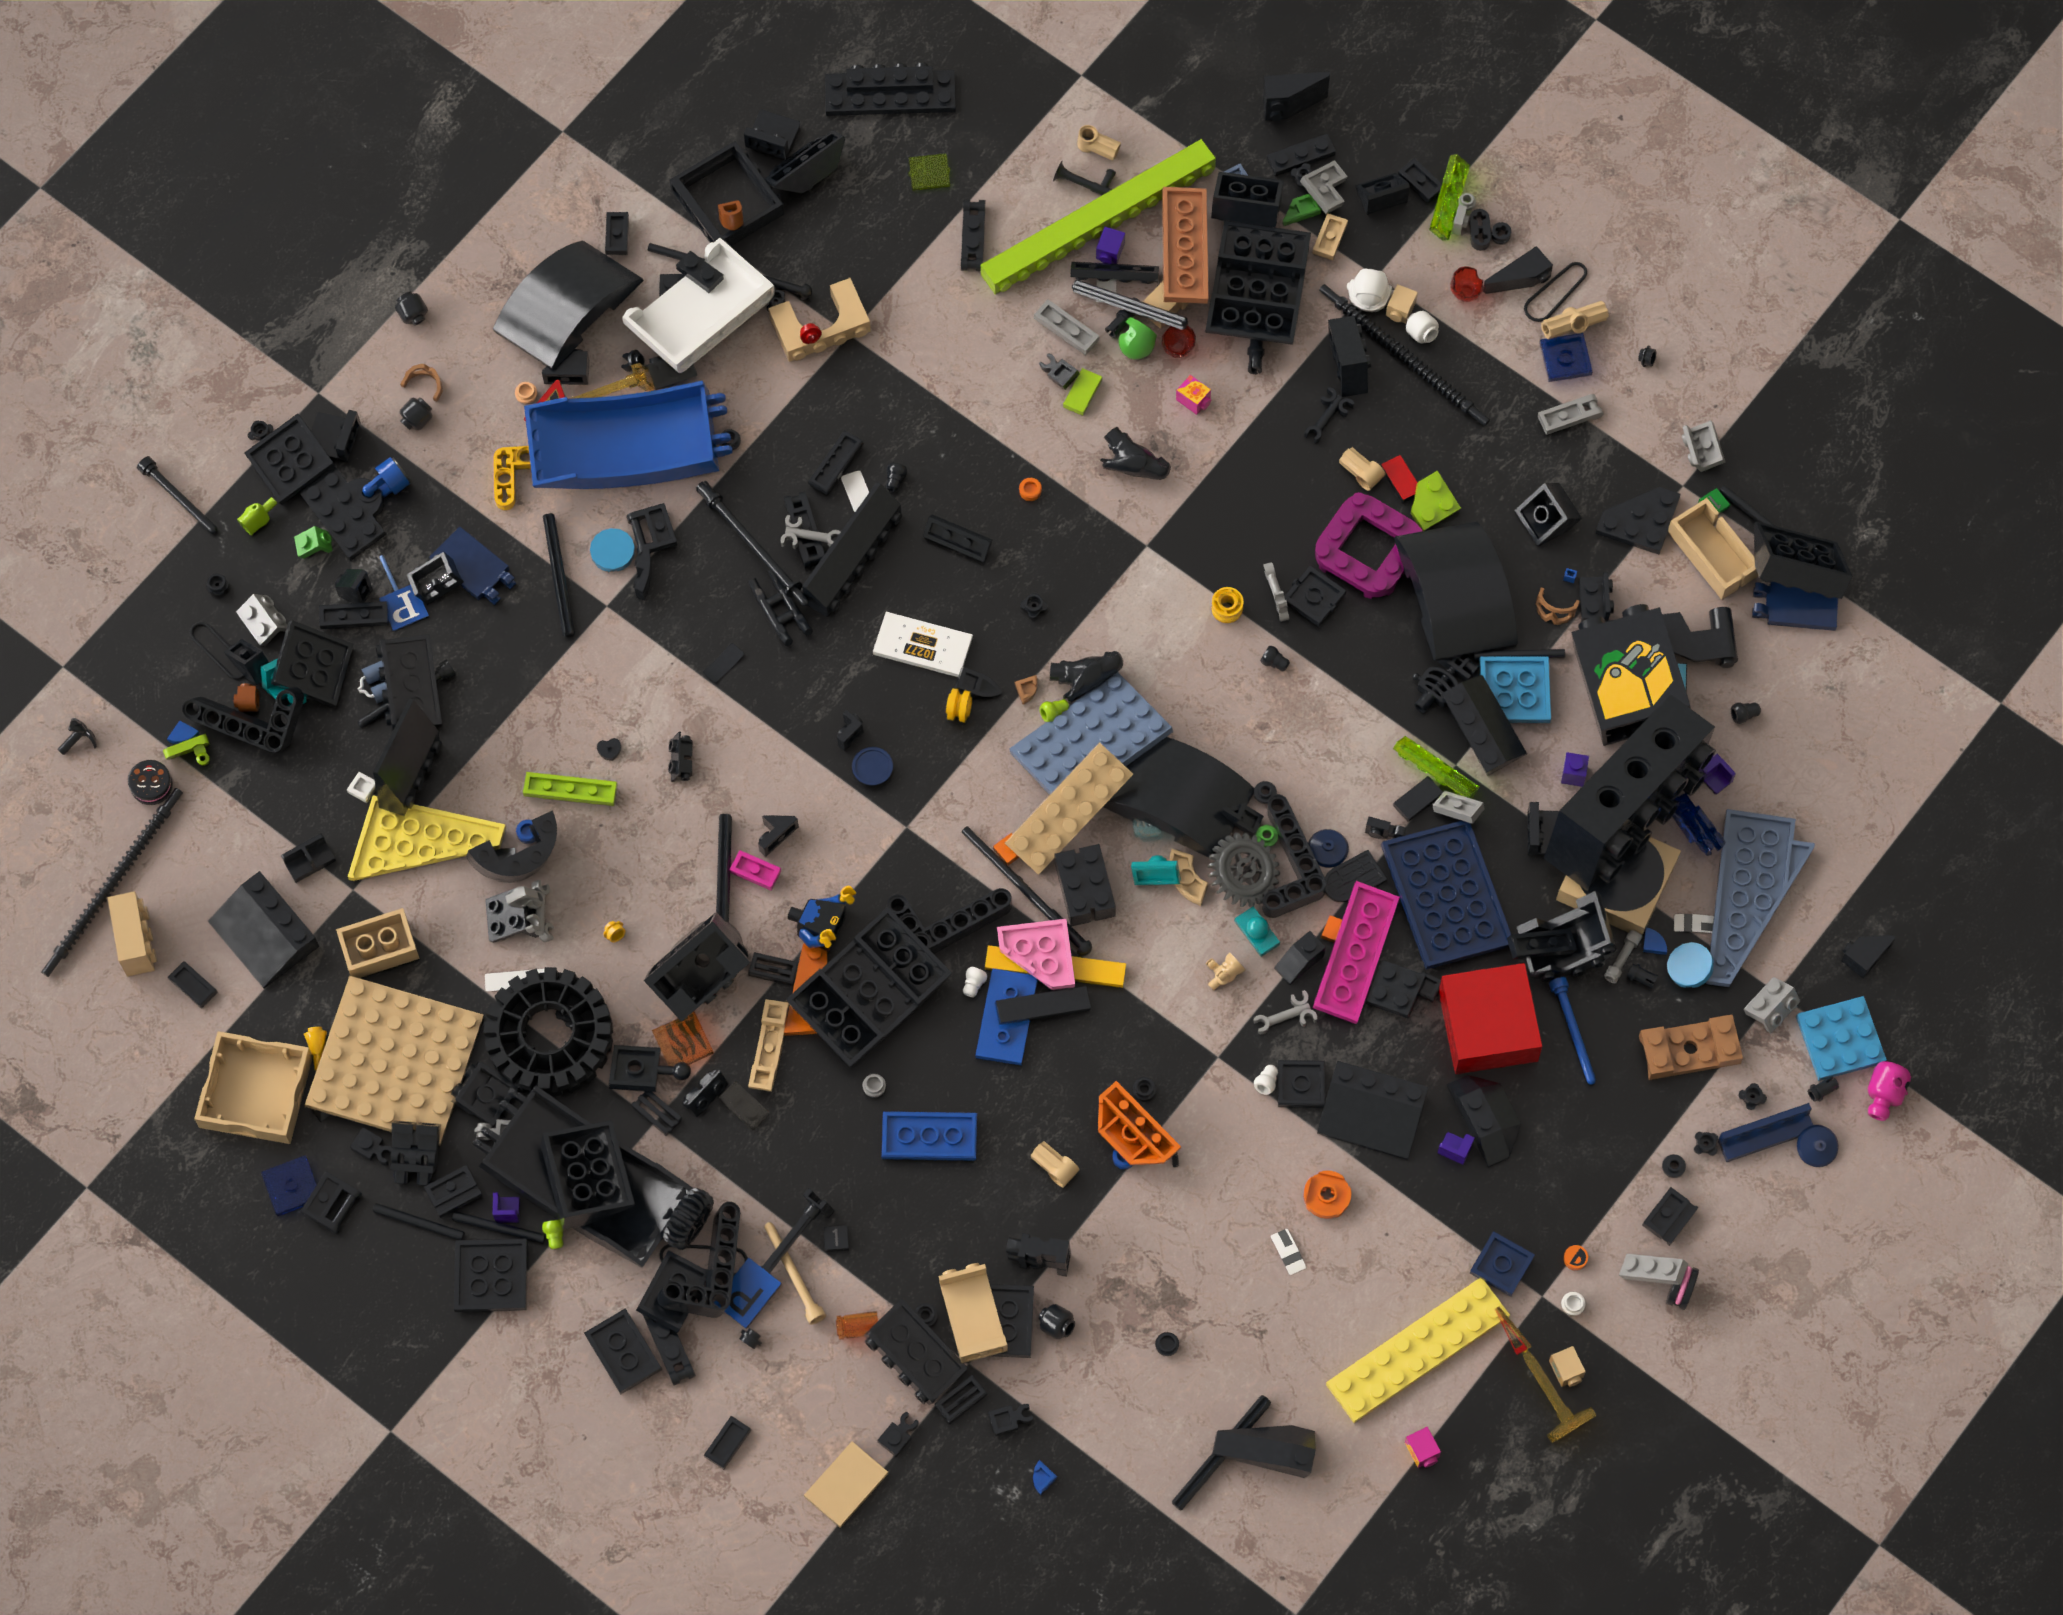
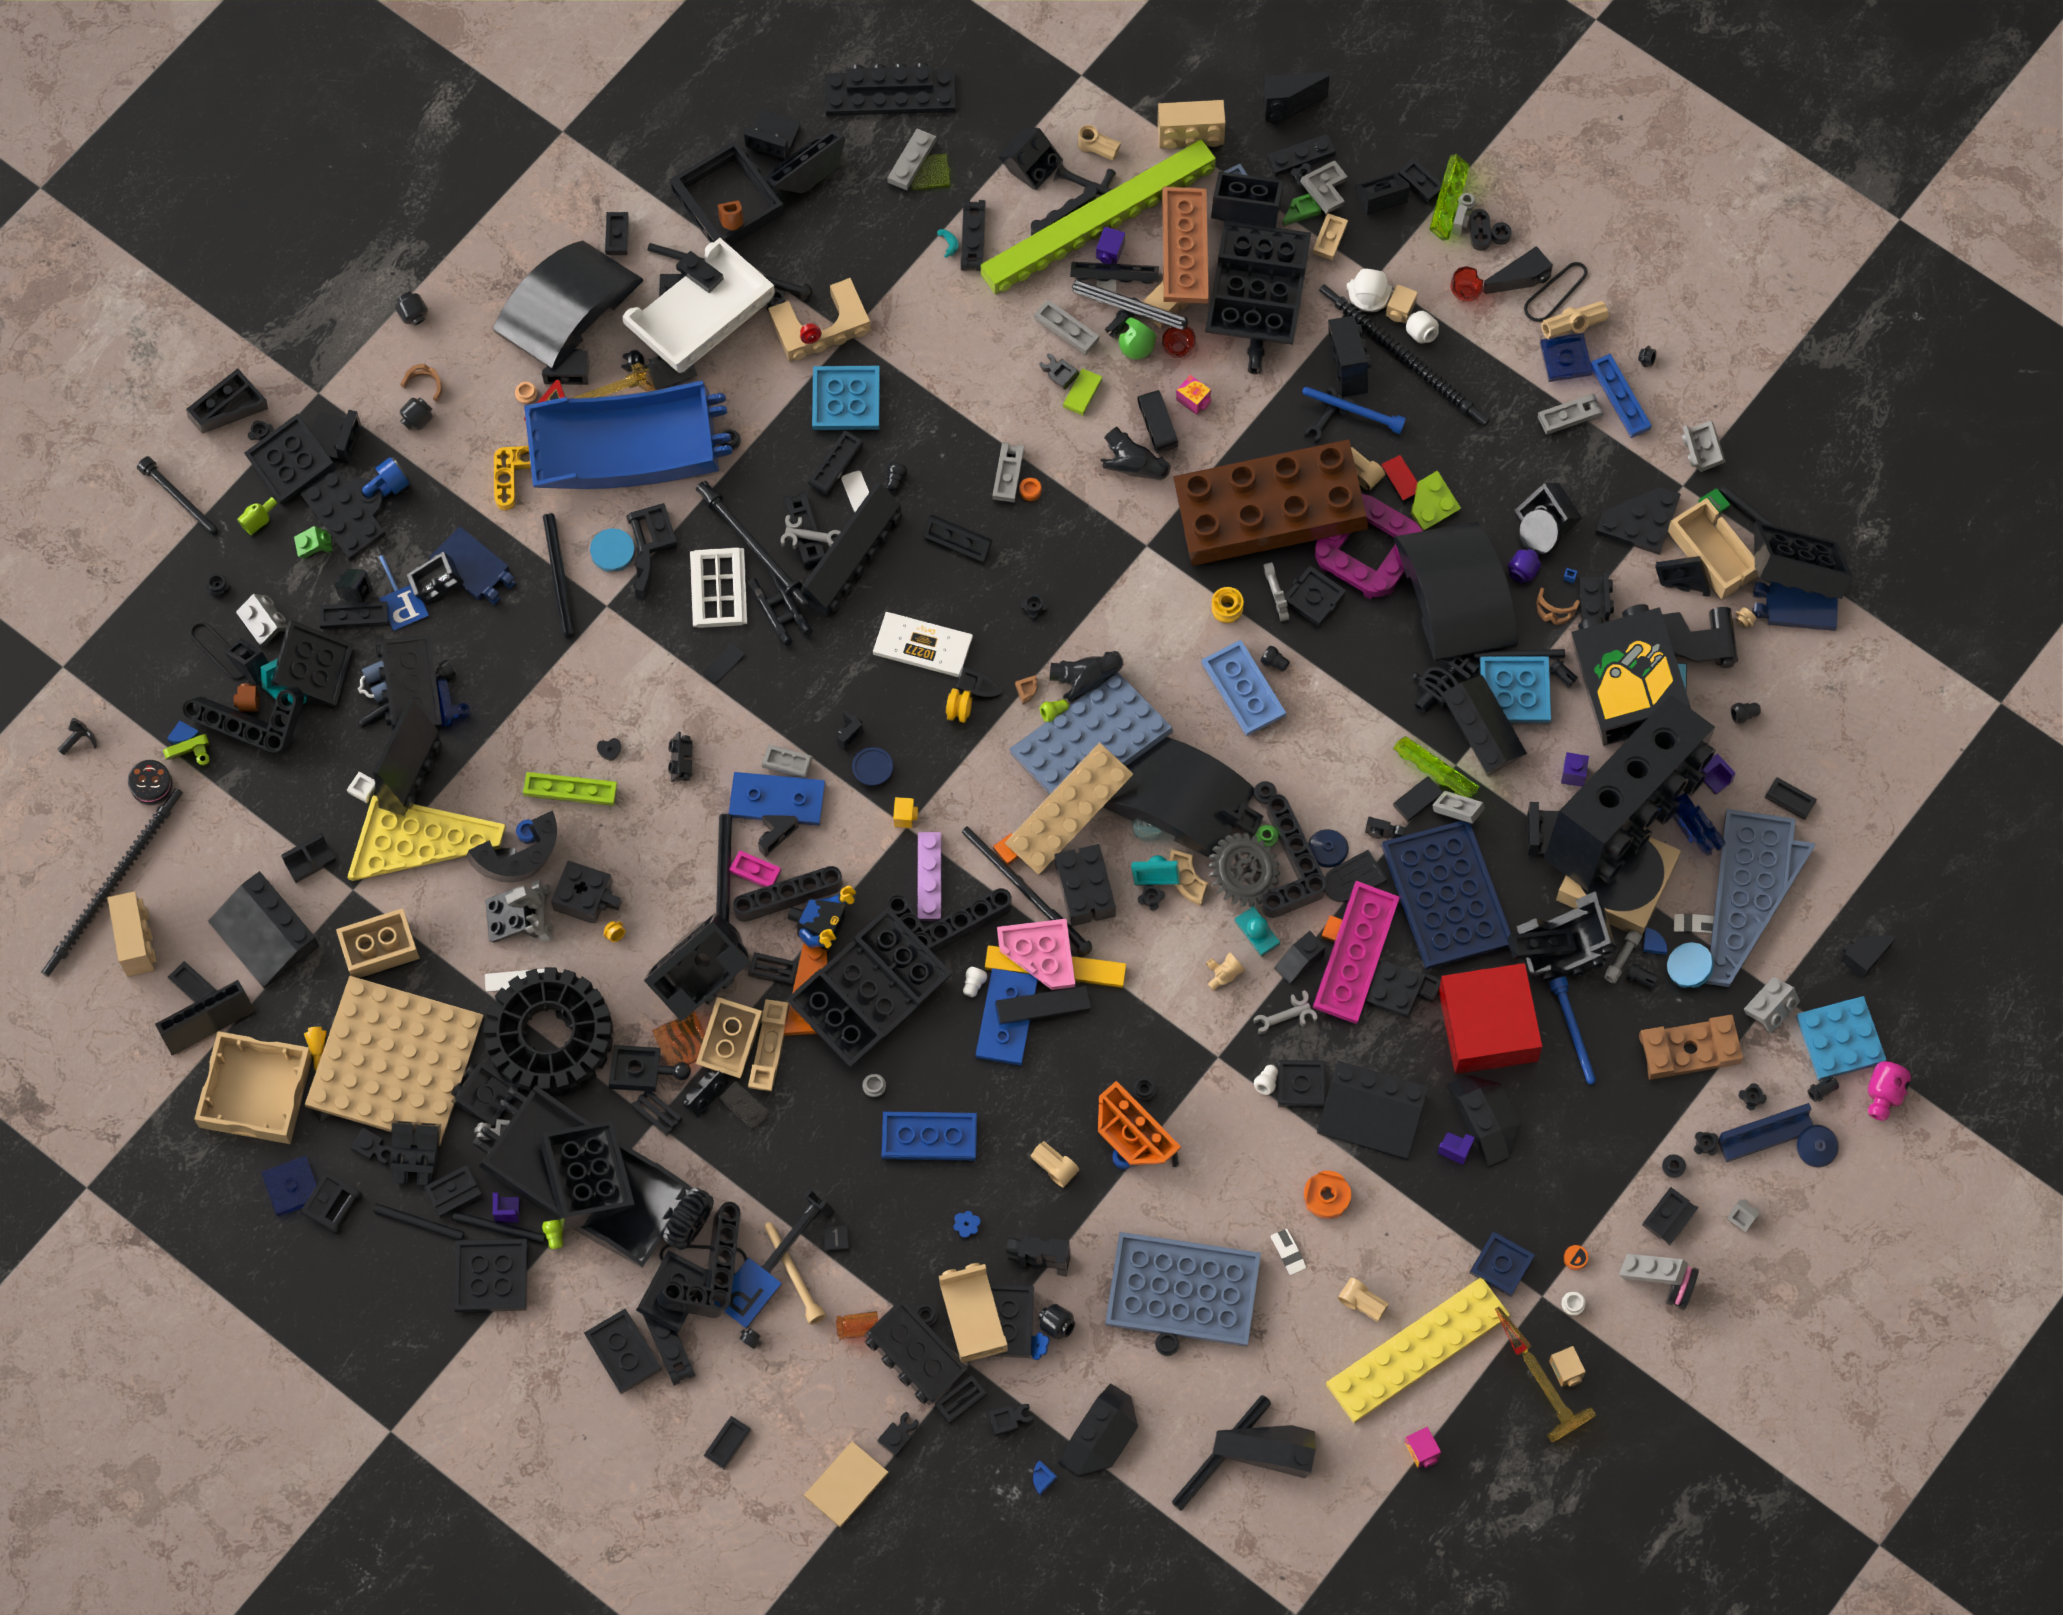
(205, 1017): none -> black brick
(226, 403): none -> black wedge
(449, 711): none -> clear blue piece
(588, 904): none -> black hinge
(729, 1037): none -> tan slope
(739, 587): none -> white piece
(776, 795): none -> blue plate
(780, 902): none -> black beam
(787, 761): none -> light grey plate
(846, 397): none -> dark azure plate
(904, 813): none -> yellow plate
(911, 159): none -> light grey plate
(929, 876): none -> lavender plate
(951, 240): none -> teal piece
(966, 1218): none -> blue plant
(1008, 472): none -> light grey plate
(1031, 157): none -> black slope
(1039, 1345): none -> blue plant
(1070, 206): none -> black plate
(1101, 1433): none -> black wedge
(1150, 890): none -> black plate
(1157, 421): none -> black beam
(1183, 1289): none -> sand blue plate
(1188, 122): none -> tan brick
(1243, 688): none -> medium blue plate
(1270, 502): none -> reddish brown plate
(1356, 1296): none -> tan piece
(1394, 423): none -> blue piece
(1524, 566): none -> dark purple head
(1540, 531): none -> tile
(1563, 673): none -> black pin
(1620, 395): none -> blue plate
(1684, 574): none -> black wing
(1743, 1215): none -> light grey tile
(1745, 617): none -> tan plate
(1790, 798): none -> black tile

